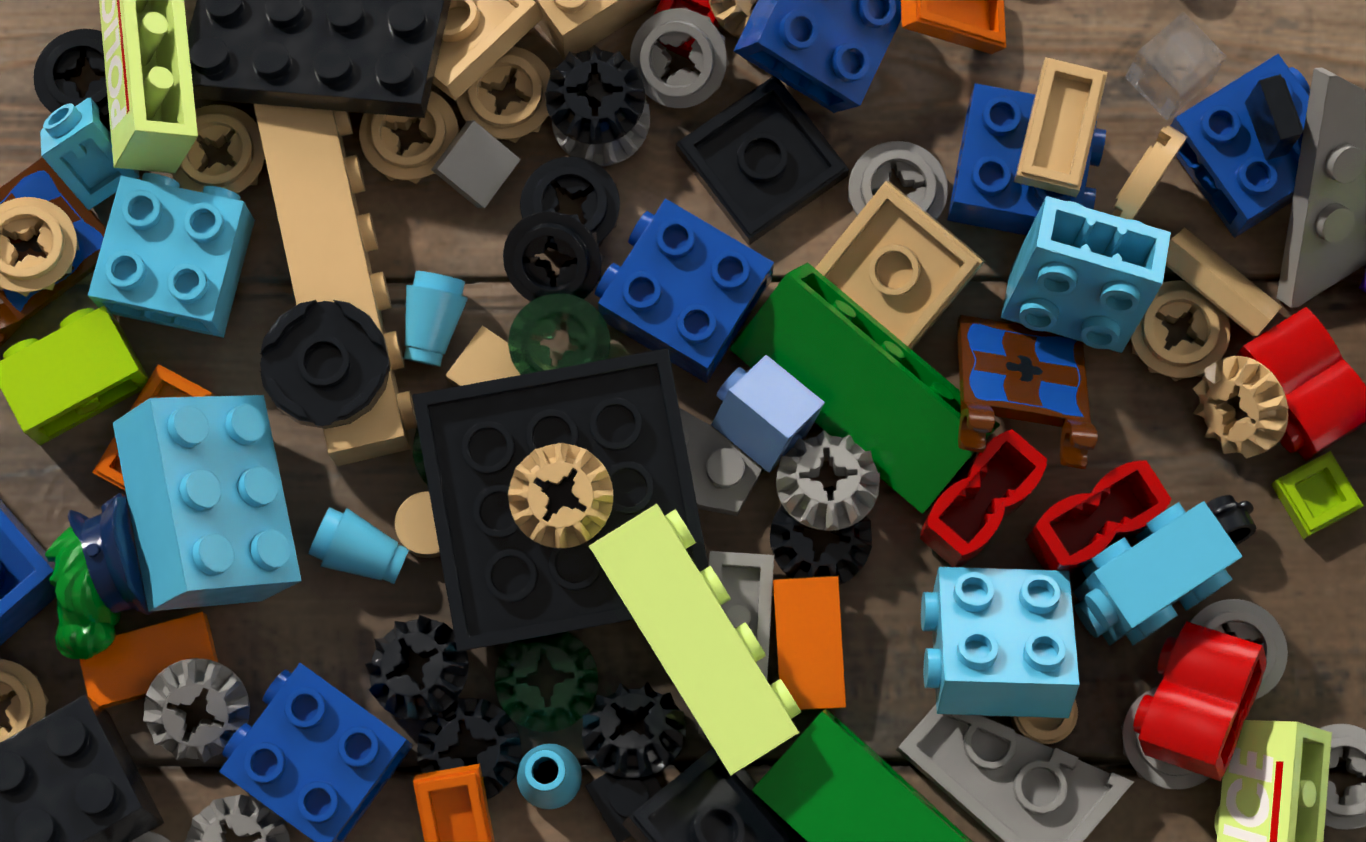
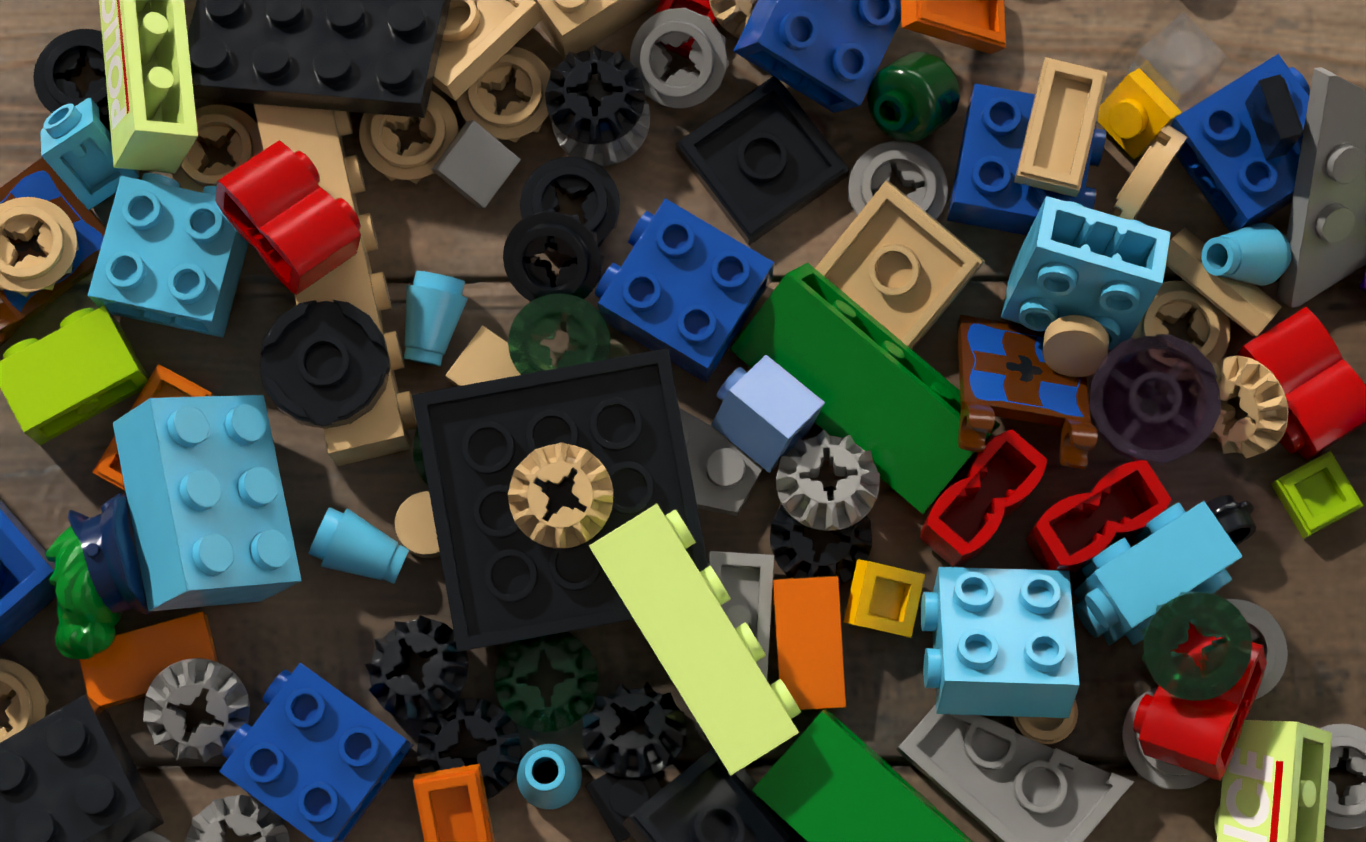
(288, 216): none -> red brick
(884, 598): none -> yellow plate
(913, 96): none -> dark green head
(1075, 345): none -> tan tile
(1136, 113): none -> yellow plate
(1154, 399): none -> cylinder
(1222, 661): none -> clear green gear
(1250, 254): none -> medium azure cone

